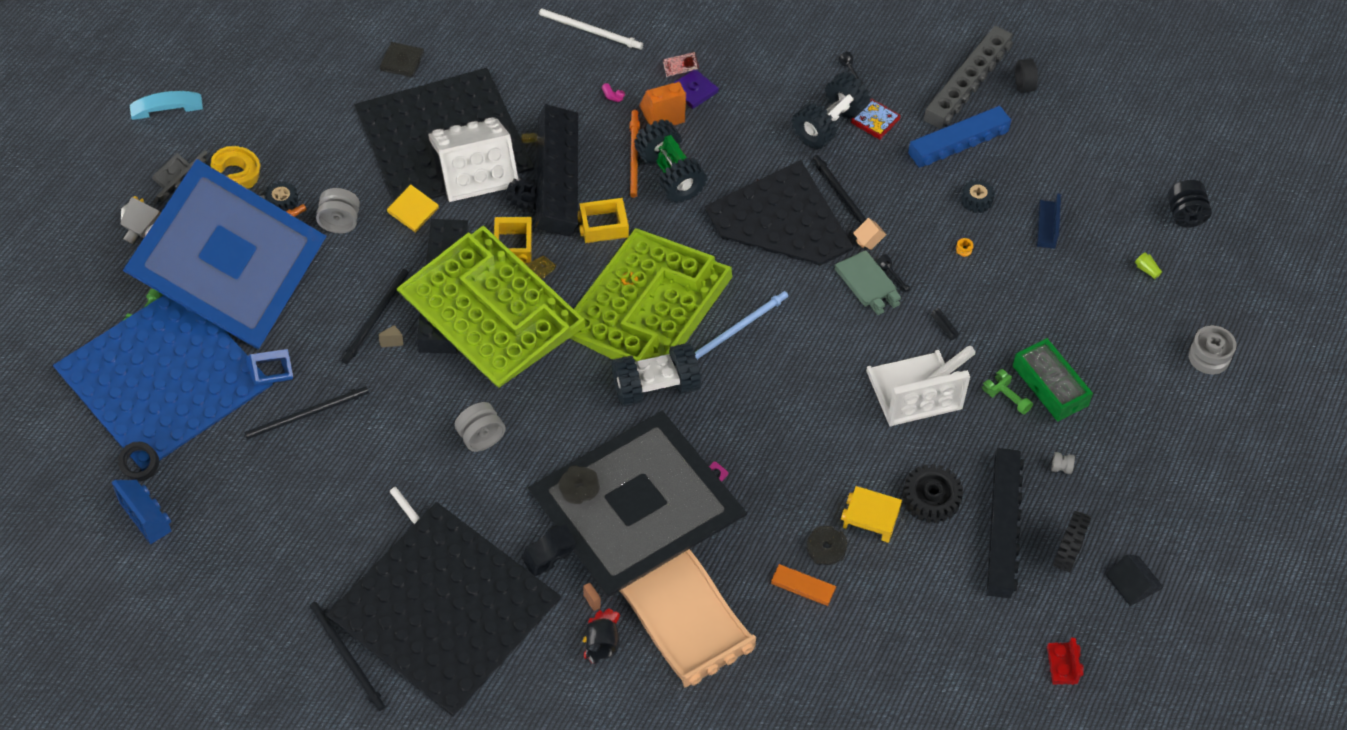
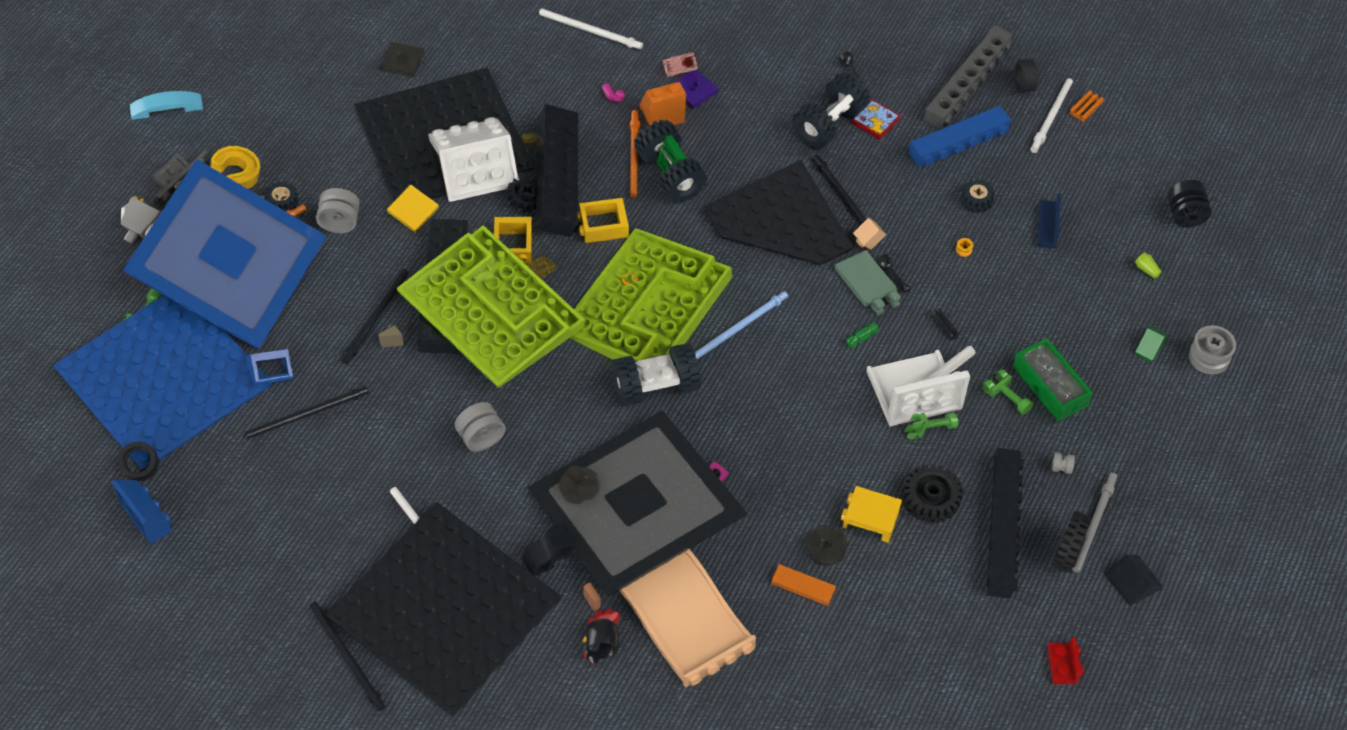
(862, 334): none -> green axle
(922, 423): none -> bright green bar
(1041, 136): none -> white bar
(1099, 101): none -> orange tile
(1107, 491): none -> light grey bar
(1151, 343): none -> slope

